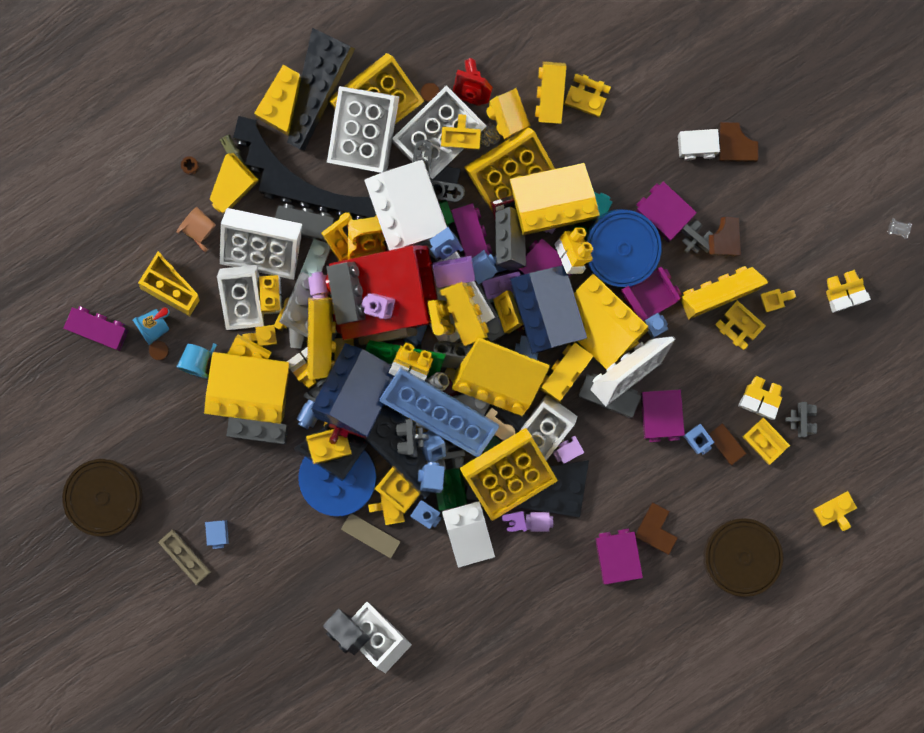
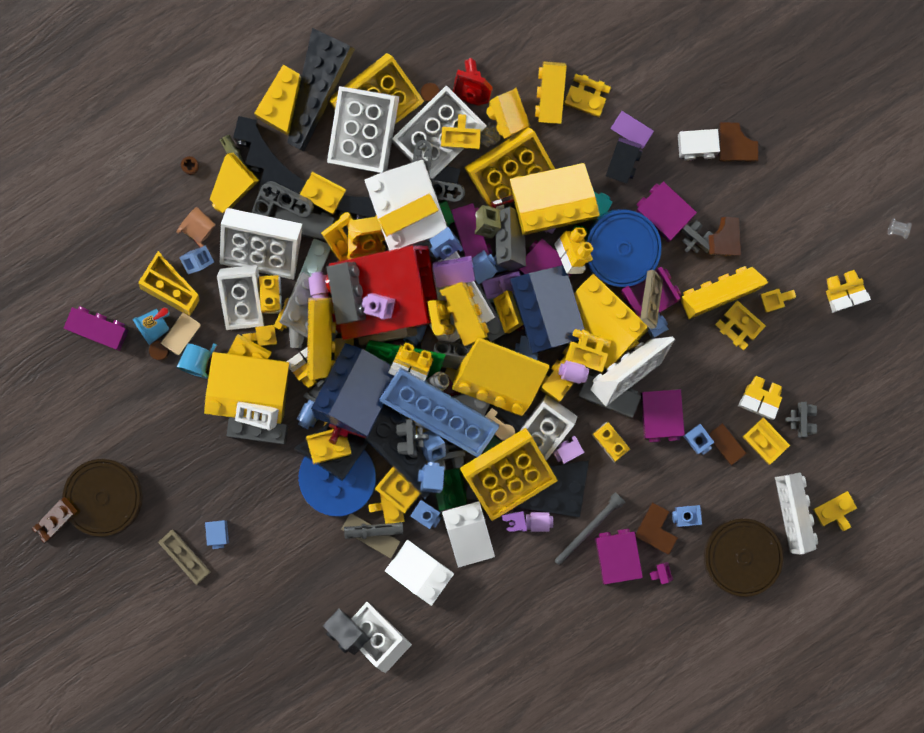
(55, 519): none -> plate
(180, 334): none -> tan slope
(196, 260): none -> medium blue brick
(267, 412): none -> white slope
(270, 200): none -> dark grey beam
(323, 192): none -> yellow plate
(373, 530): none -> dark grey pin
(408, 215): none -> yellow tile
(419, 572): none -> white slope
(487, 221): none -> olive brick
(573, 372): none -> lavender brick
(585, 355): none -> yellow plate
(611, 441): none -> yellow hips
(615, 502): none -> dark grey piece
(623, 160): none -> black brick
(632, 129): none -> medium lavender hinge
(651, 299): none -> dark tan tile
(663, 573): none -> magenta tile
(695, 516): none -> medium blue brick
(796, 514): none -> white slope

